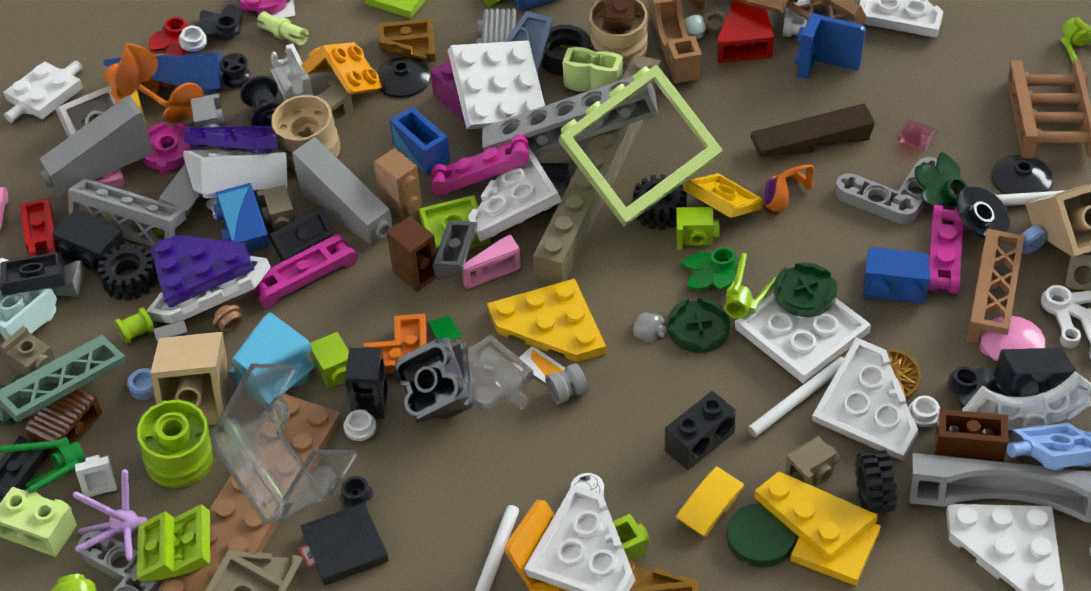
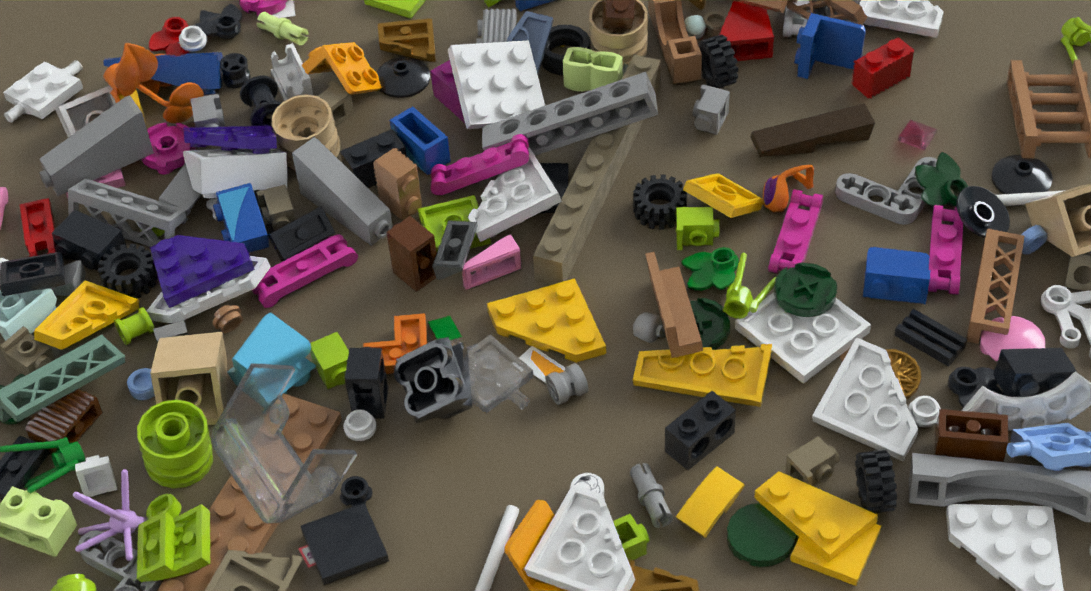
(84, 313): none -> yellow wing
(163, 503): none -> lime tile
(361, 156): none -> black brick
(618, 96): yellowish green window -> none
(651, 495): none -> light grey pin
(674, 309): none -> medium nougat fence
(711, 109): none -> light grey brick
(718, 62): none -> black tyre
(732, 373): none -> yellow wing
(794, 399): white bar -> none
(796, 231): none -> dark pink plate
(882, 67): none -> red brick
(934, 334): none -> black tile

